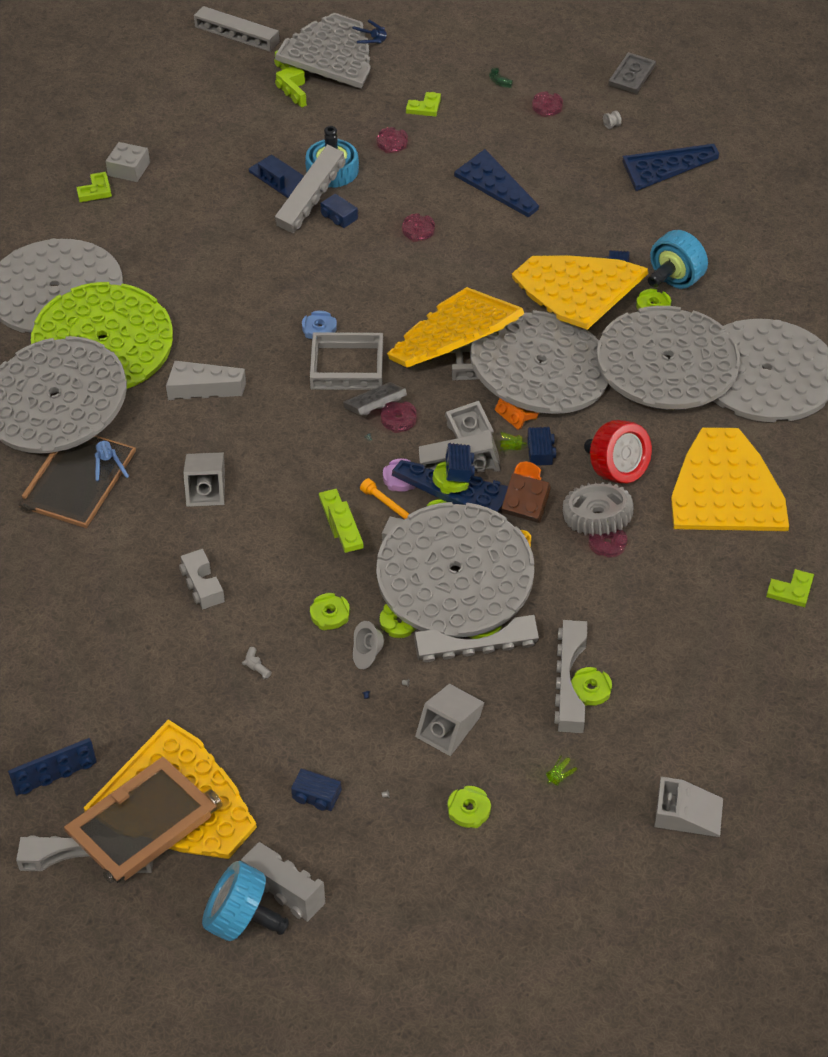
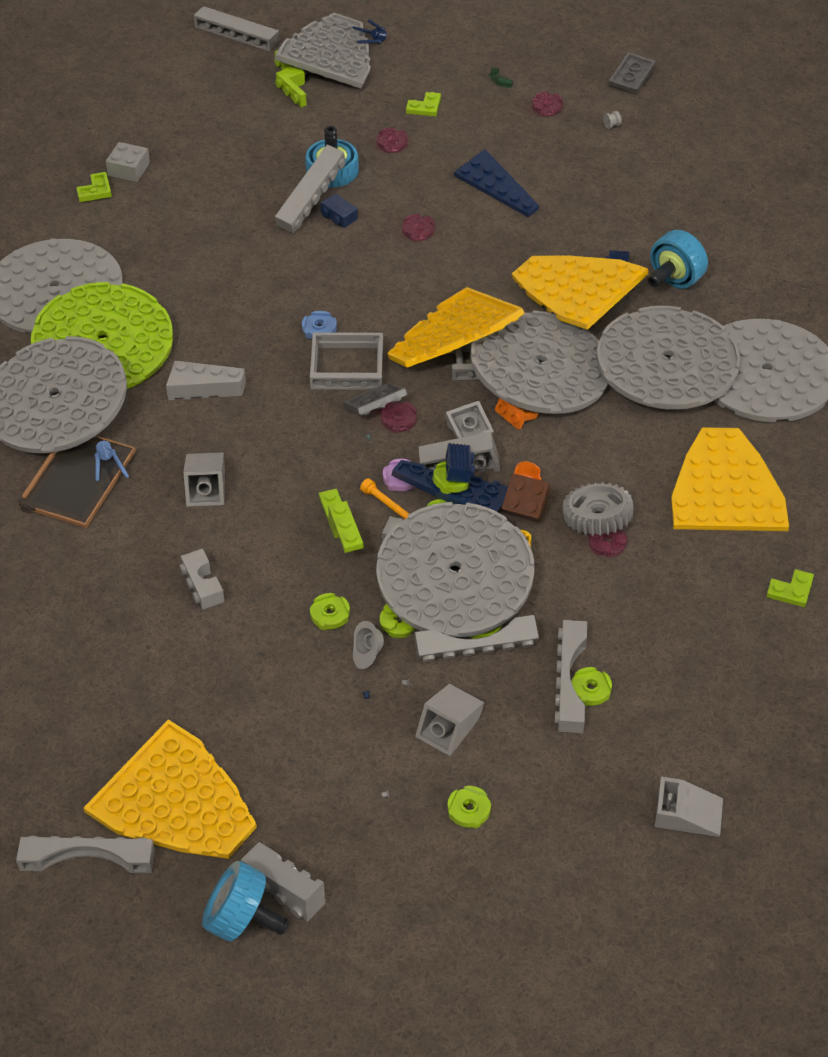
(52, 767): dark blue bracket -> none
(142, 819): door -> none
(255, 664): light grey piece -> none
(277, 175): dark blue bracket -> none
(316, 790): dark blue brick -> none
(514, 443): clear neon green piece -> none
(540, 446): dark blue brick -> none
(555, 775): clear neon green piece -> none
(620, 451): red wheel -> none
(651, 295): lime plate -> none
(657, 166): dark blue wing -> none

